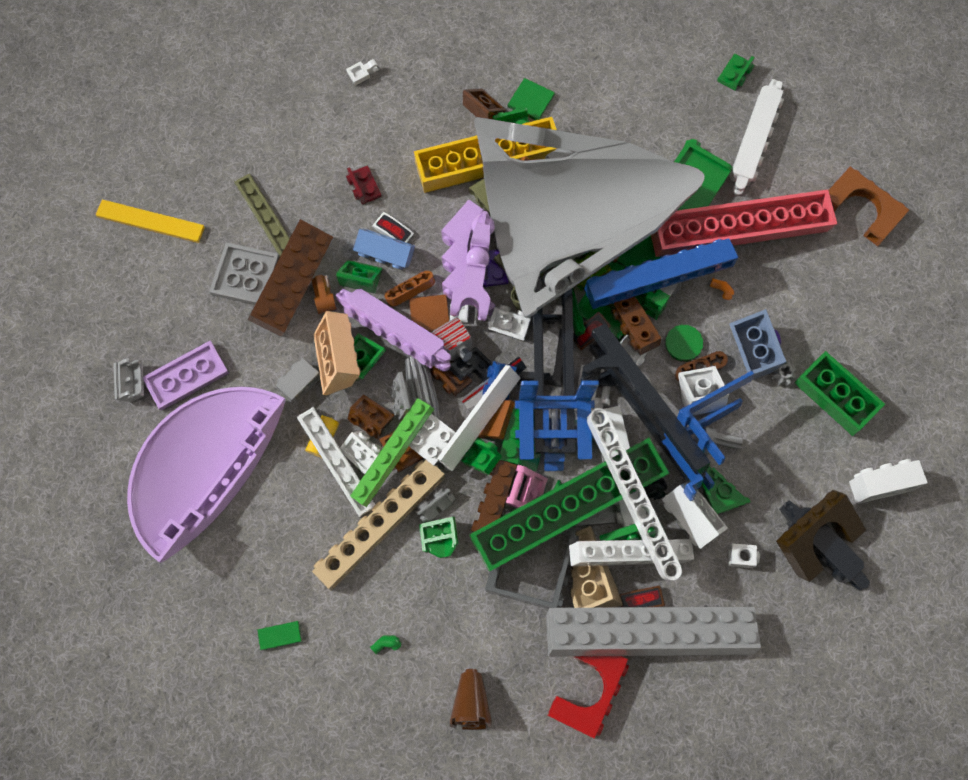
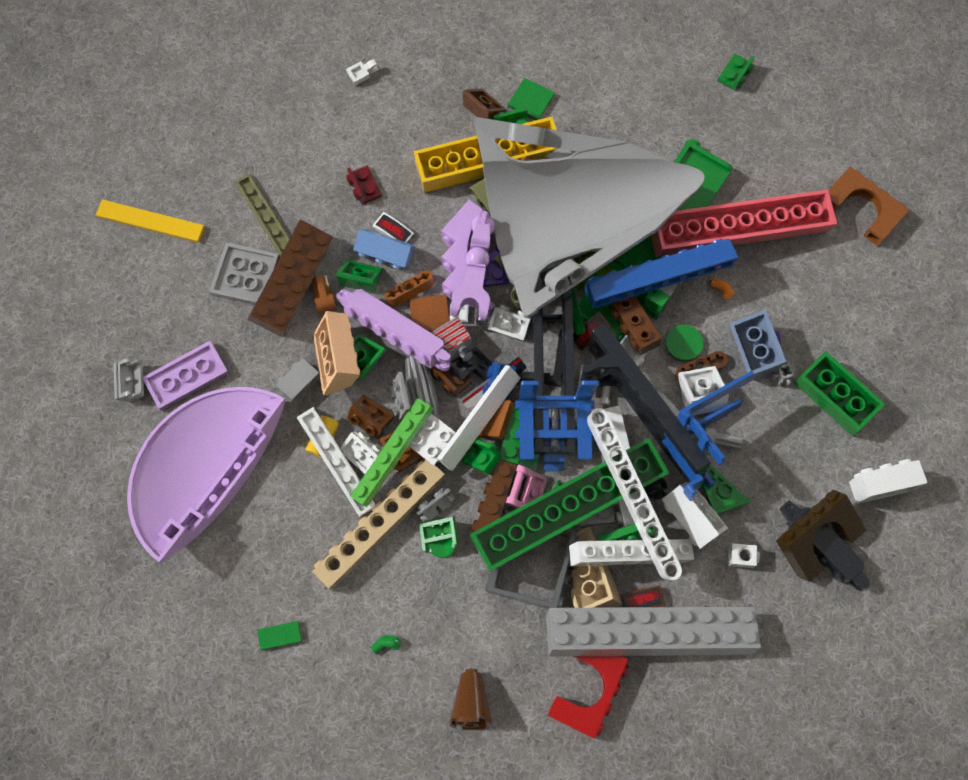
(755, 137): white hinge -> none

